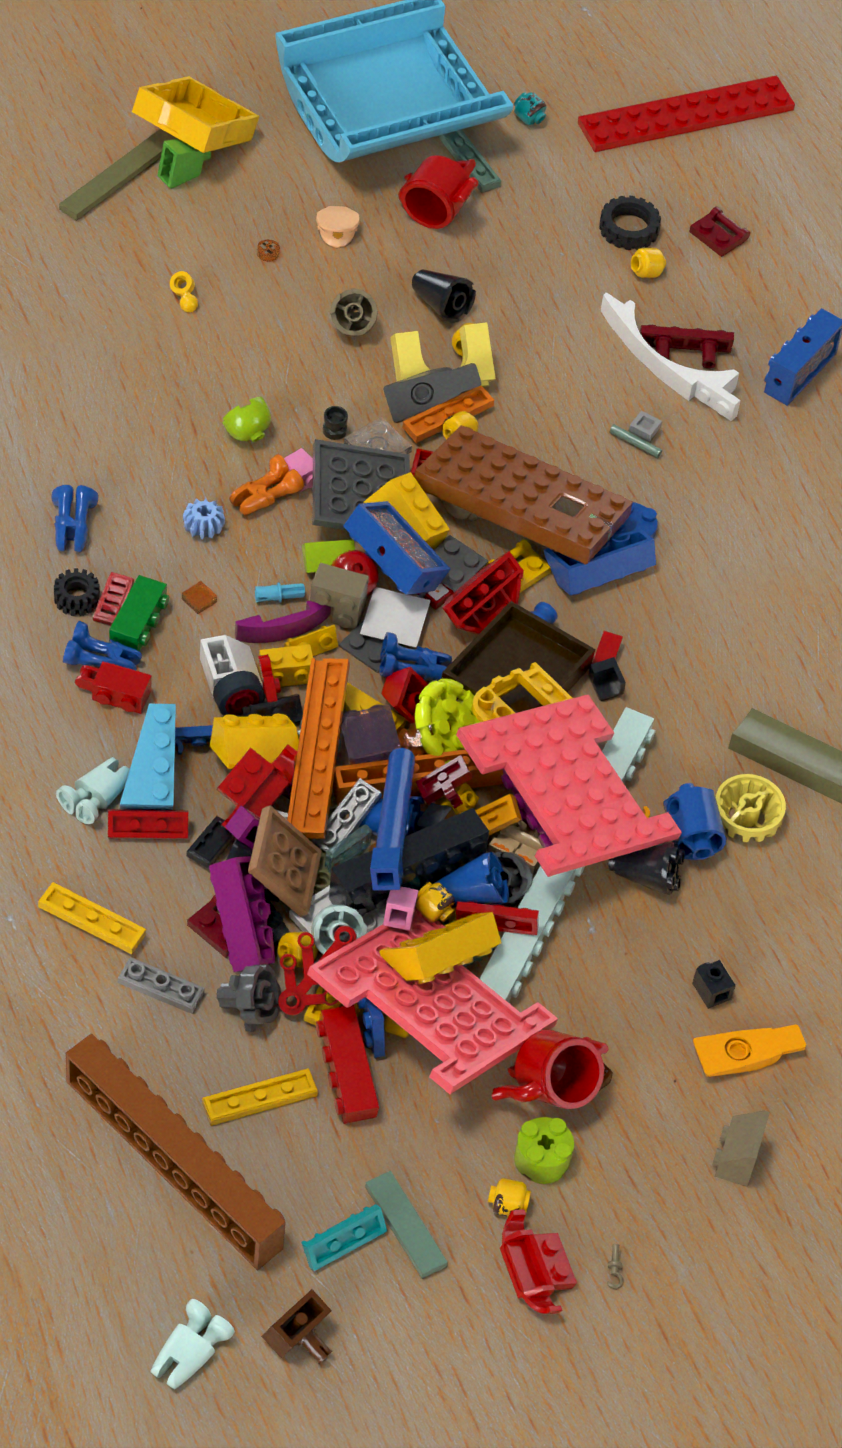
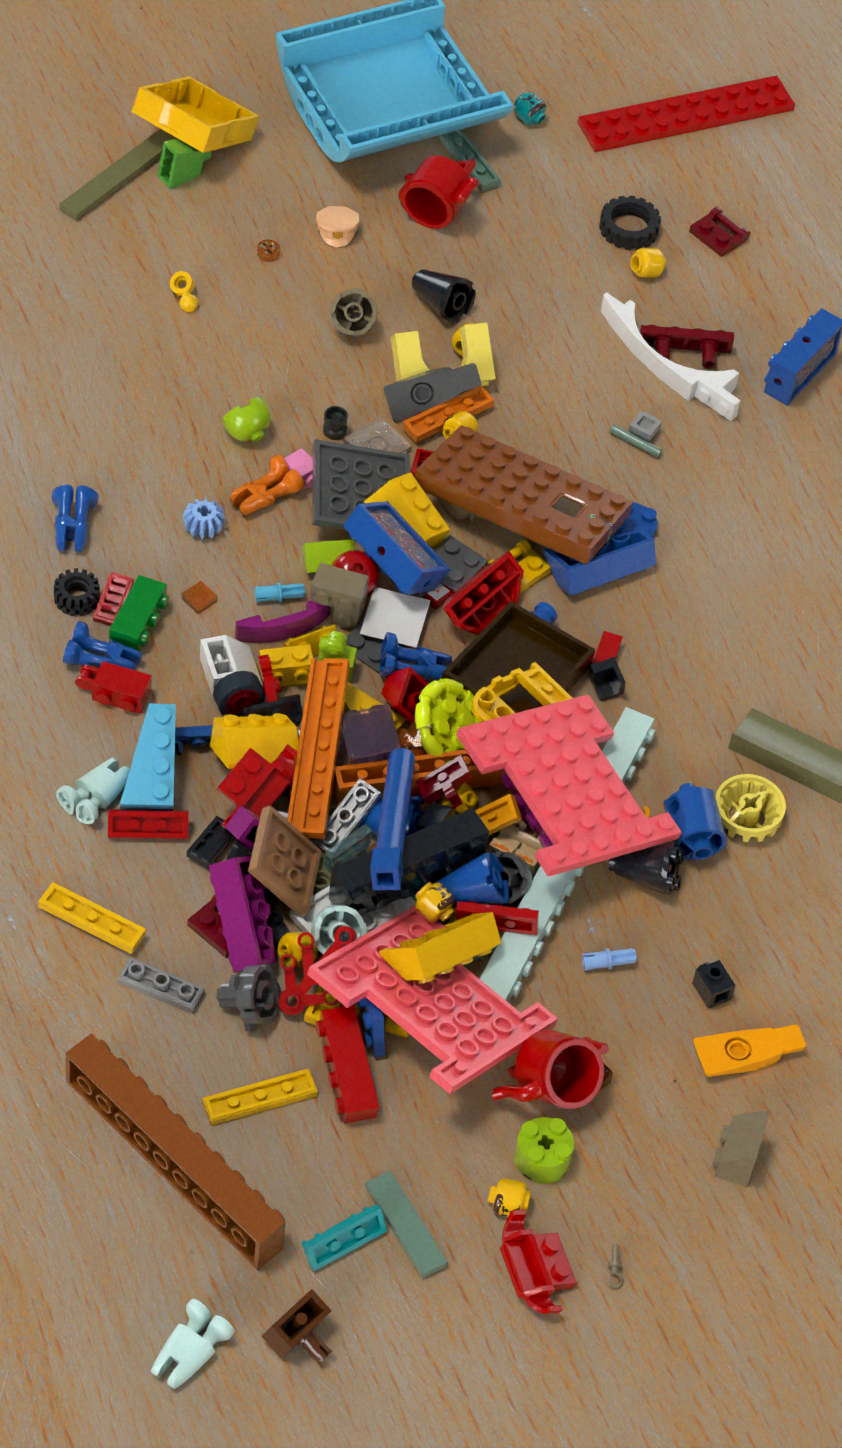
(335, 647): none -> lime brick
(400, 908): bright pink brick -> none
(608, 958): none -> light blue axle

